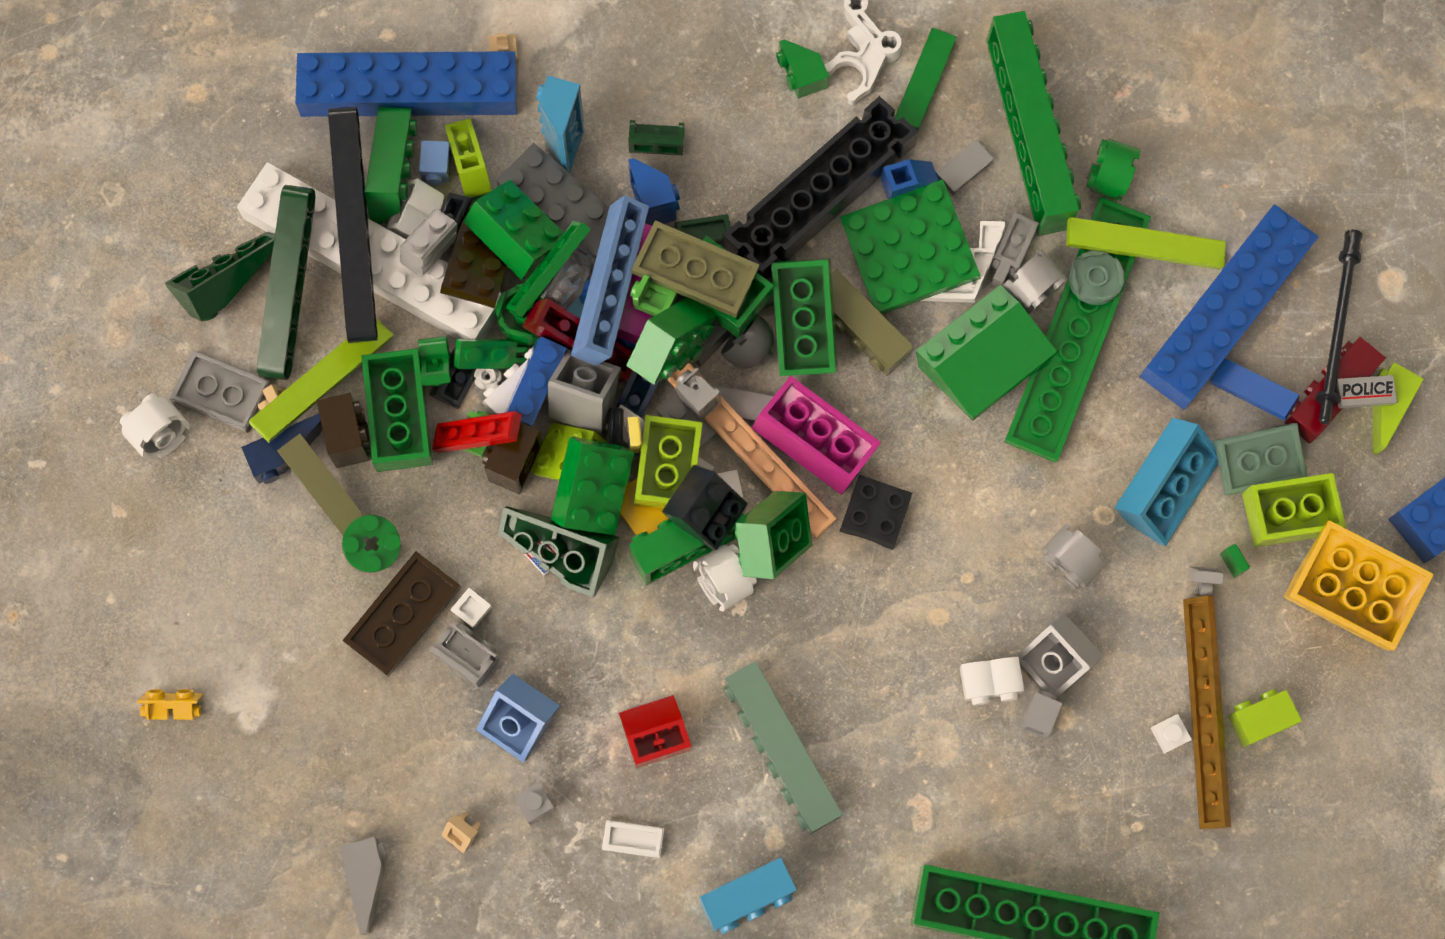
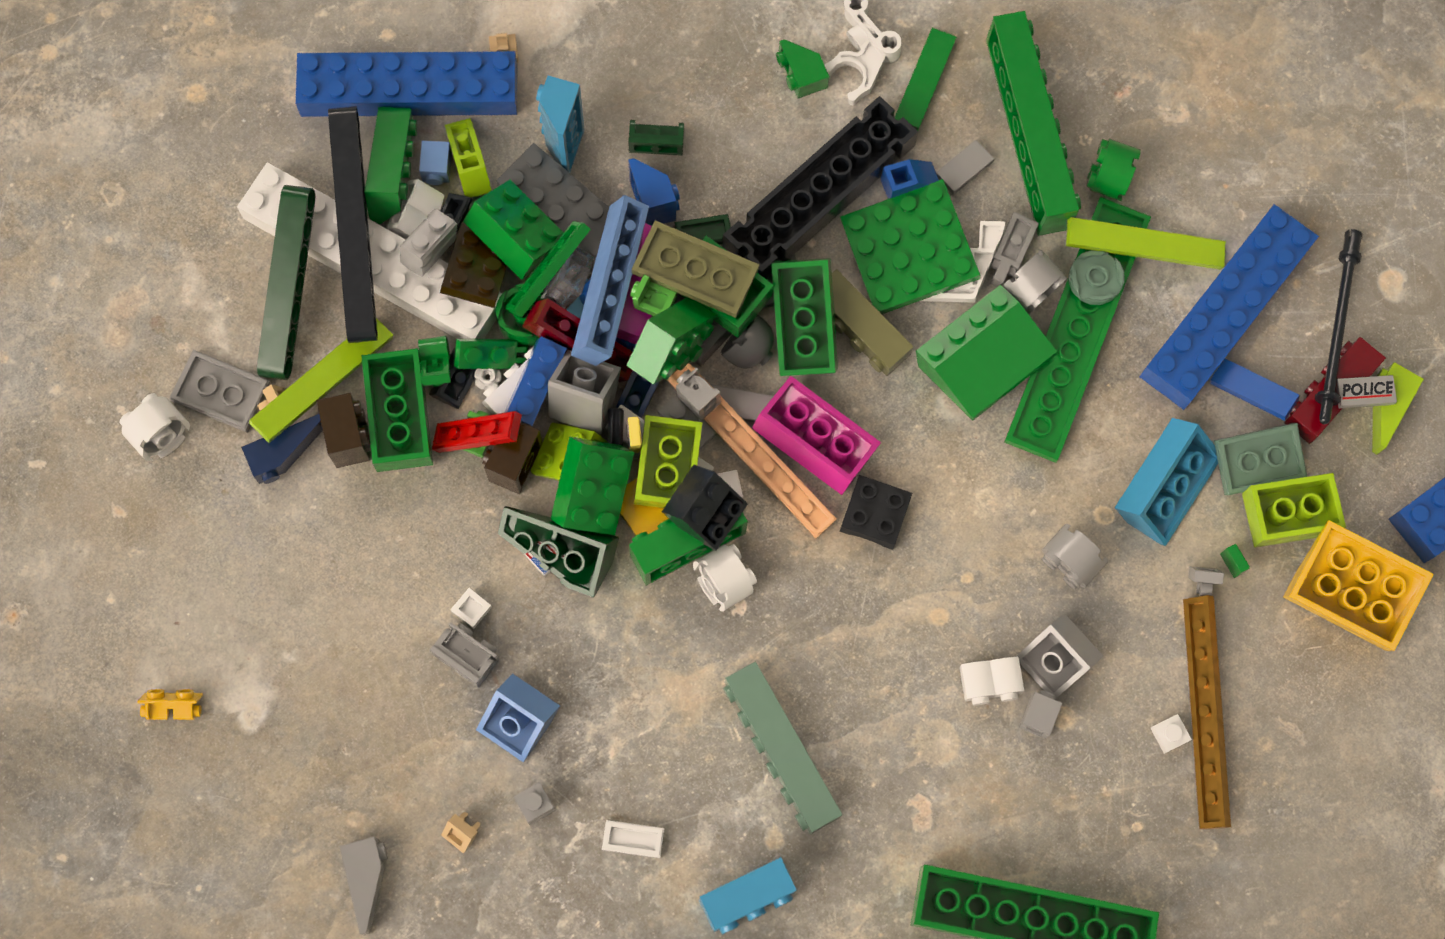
(211, 288): dark green wedge -> none
(320, 482): olive tile -> none
(370, 527): green brick -> none
(401, 613): dark brown plate -> none
(655, 731): red slope -> none
(773, 534): green brick -> none
(1264, 718): lime brick -> none

